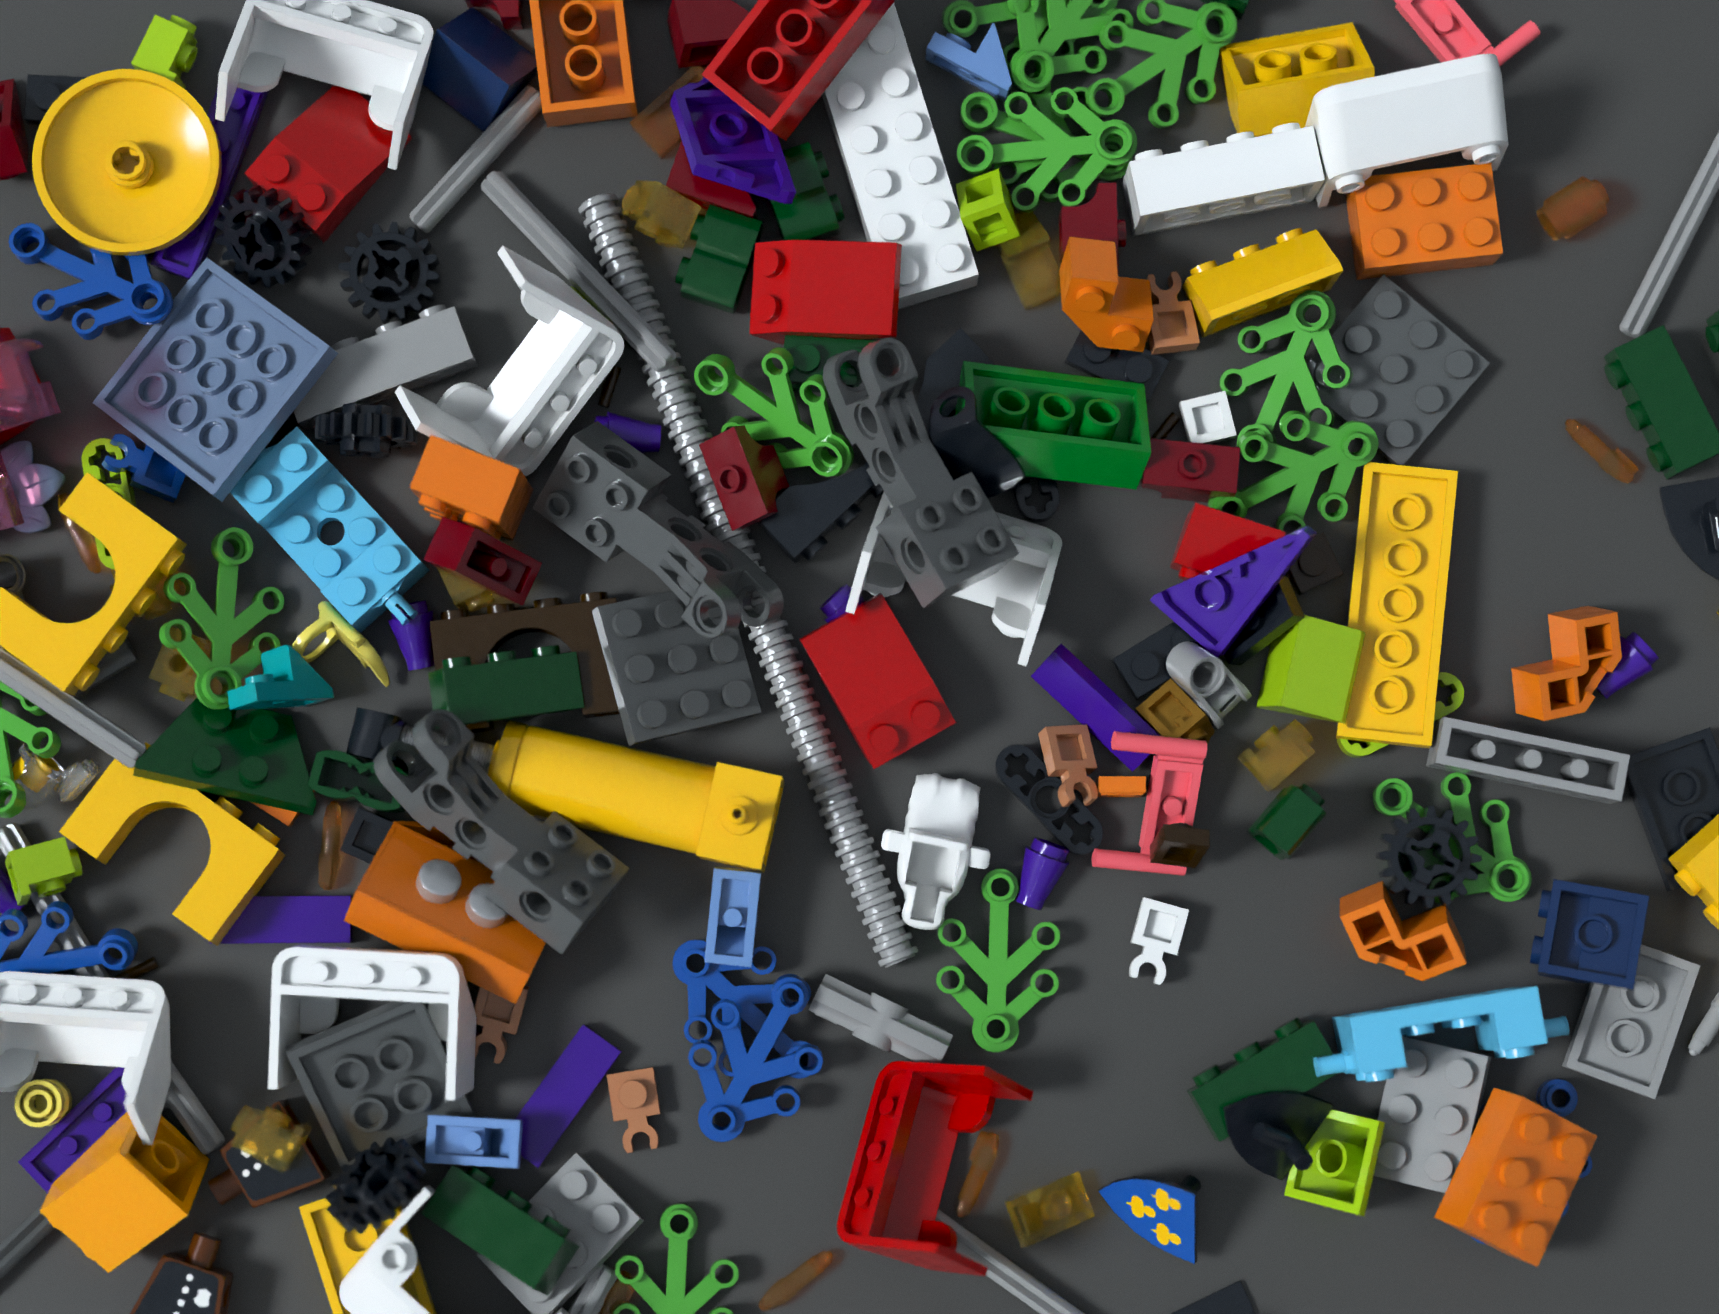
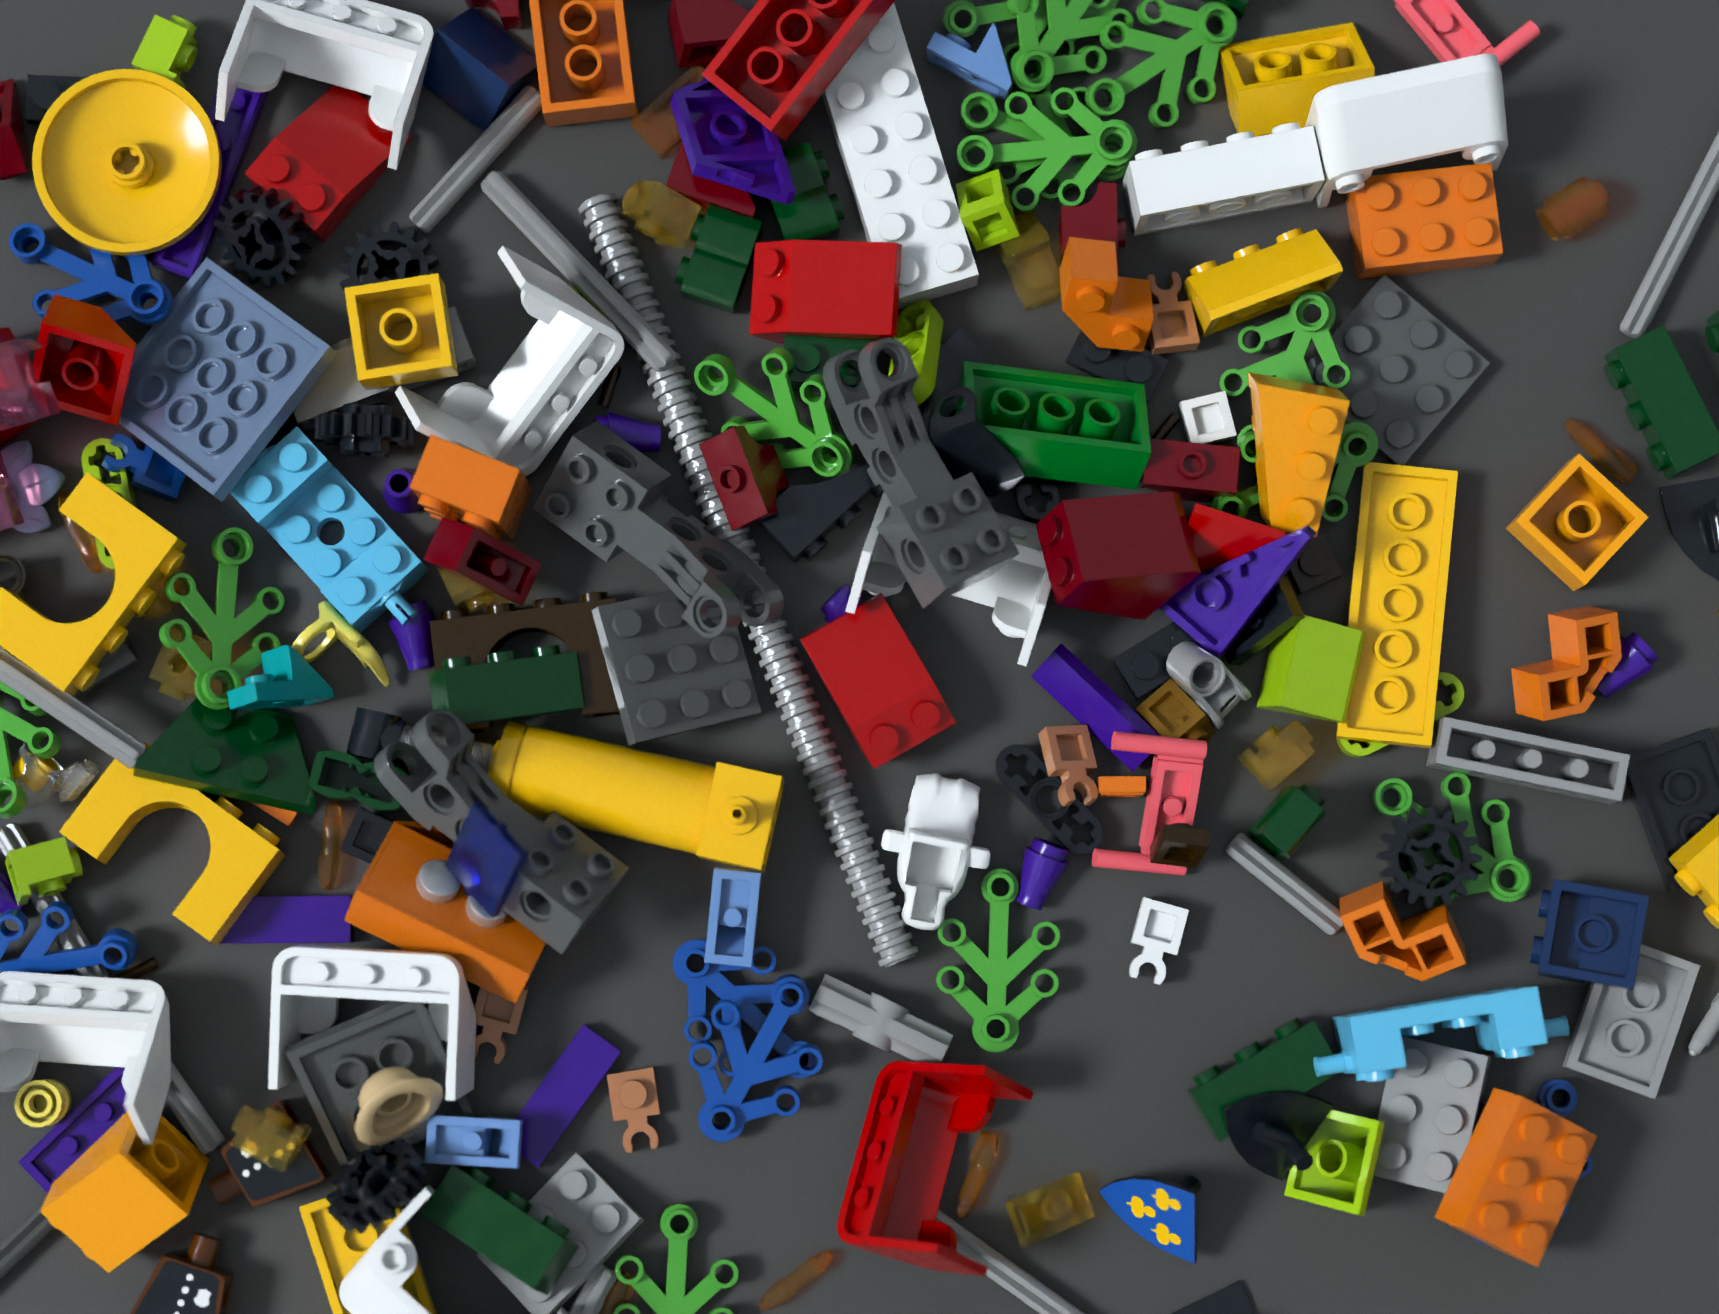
(84, 359): none -> red slope
(395, 1104): none -> tan hat
(401, 331): none -> yellow brick
(403, 502): none -> dark purple cone
(486, 859): none -> clear blue piece
(921, 333): none -> lime beam
(1118, 552): none -> dark red slope
(1285, 883): none -> light grey axle
(1296, 448): none -> light orange wedge
(1576, 522): none -> light orange brick

